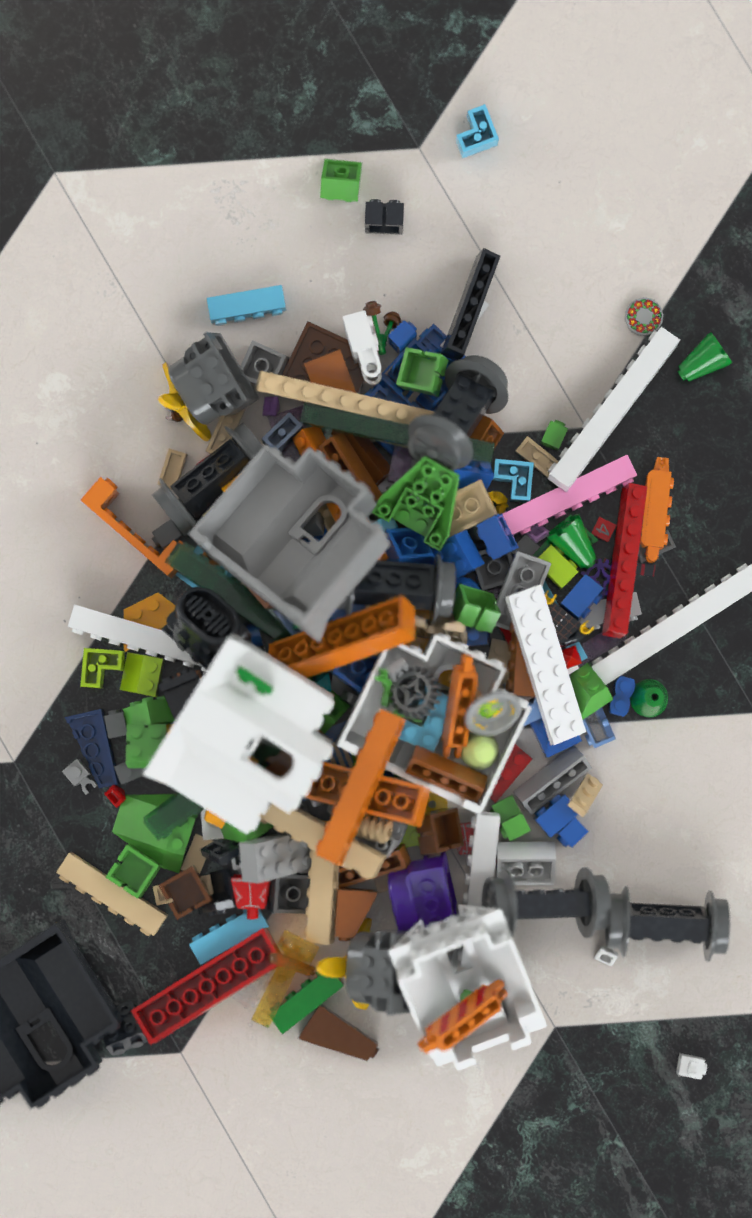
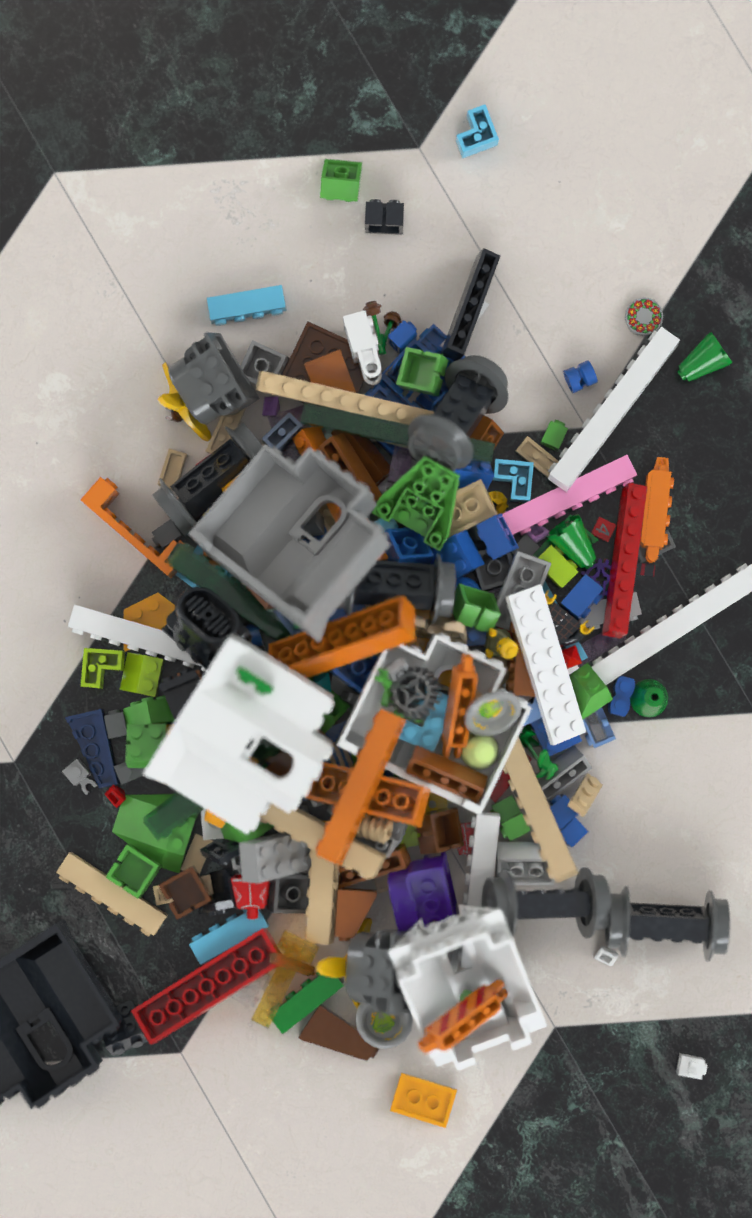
(382, 1029): none -> light grey piece
(423, 1100): none -> light orange plate
(500, 644): none -> piece
(539, 815): none -> tan brick
(545, 765): none -> green piece
(580, 376): none -> blue wheel

